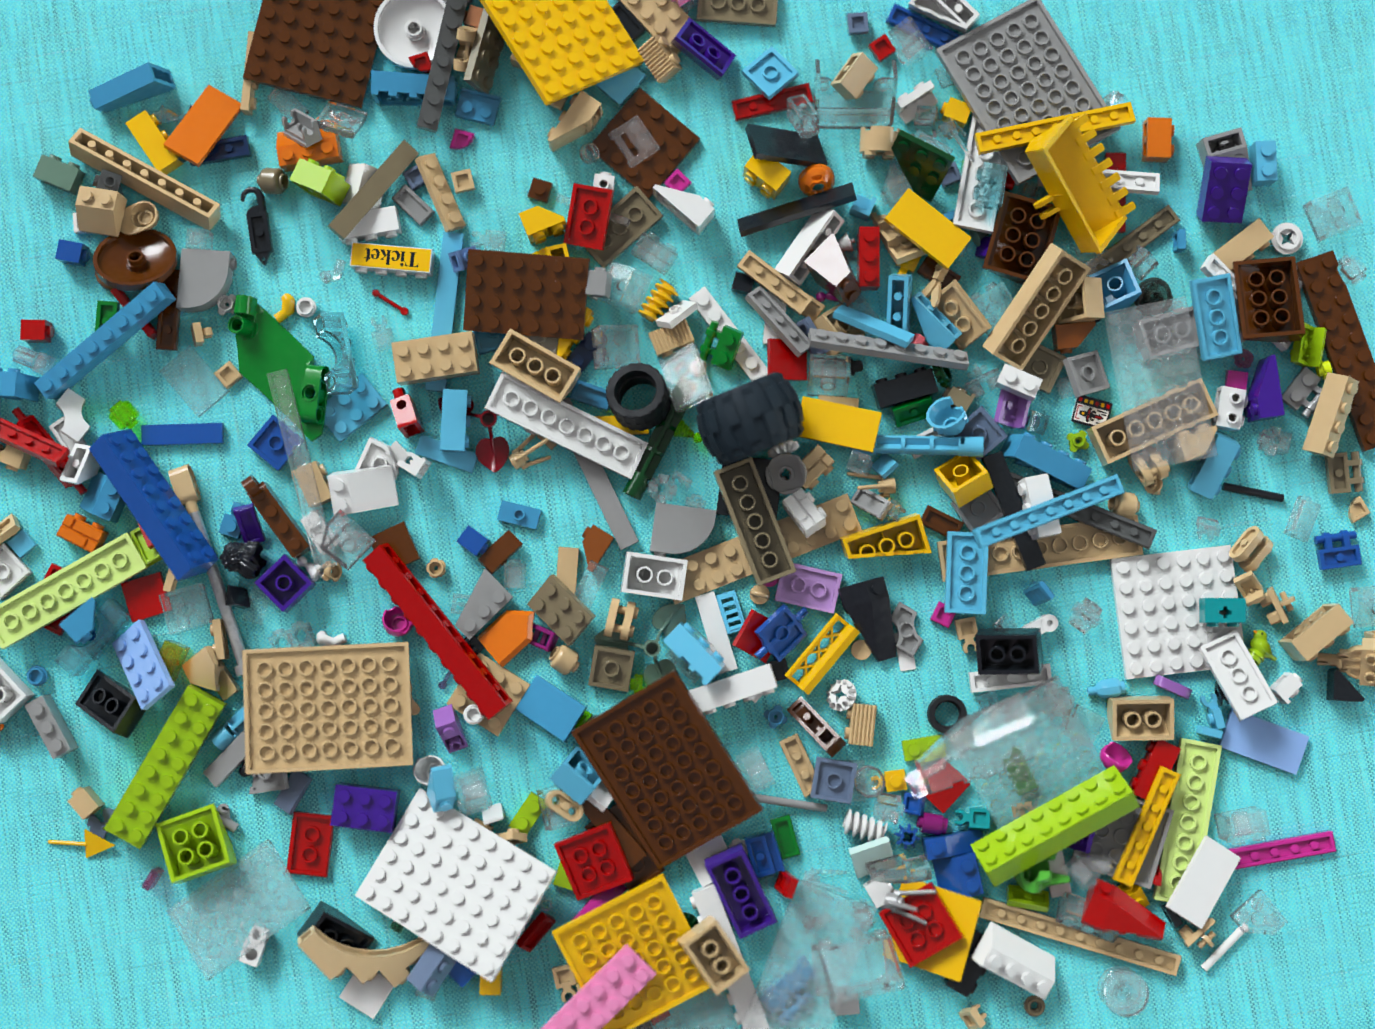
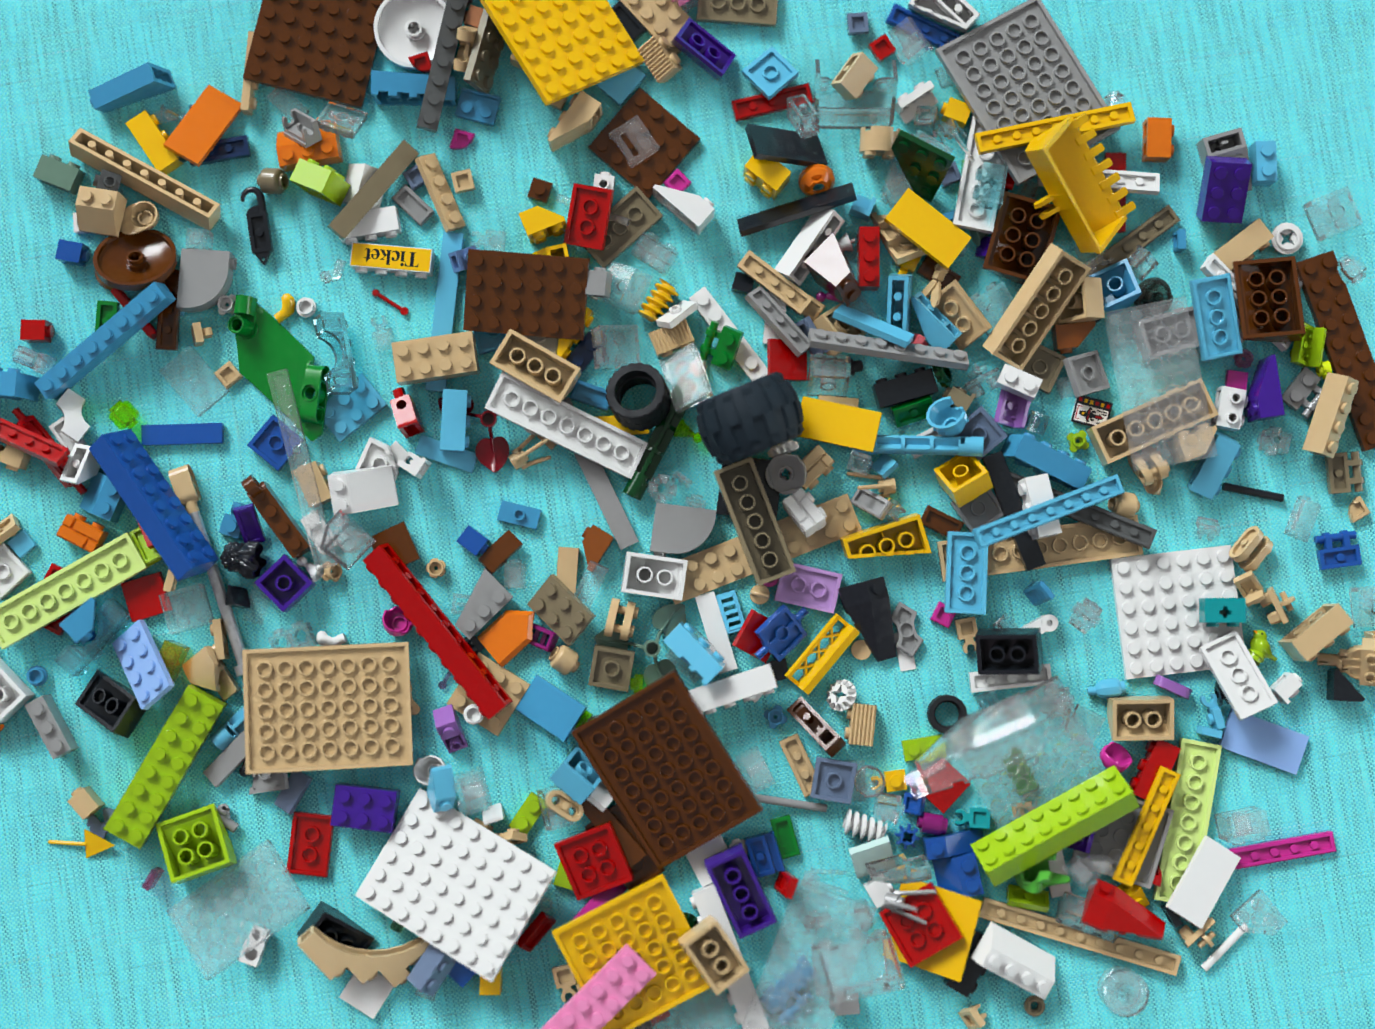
(589, 153): clear tile -> none

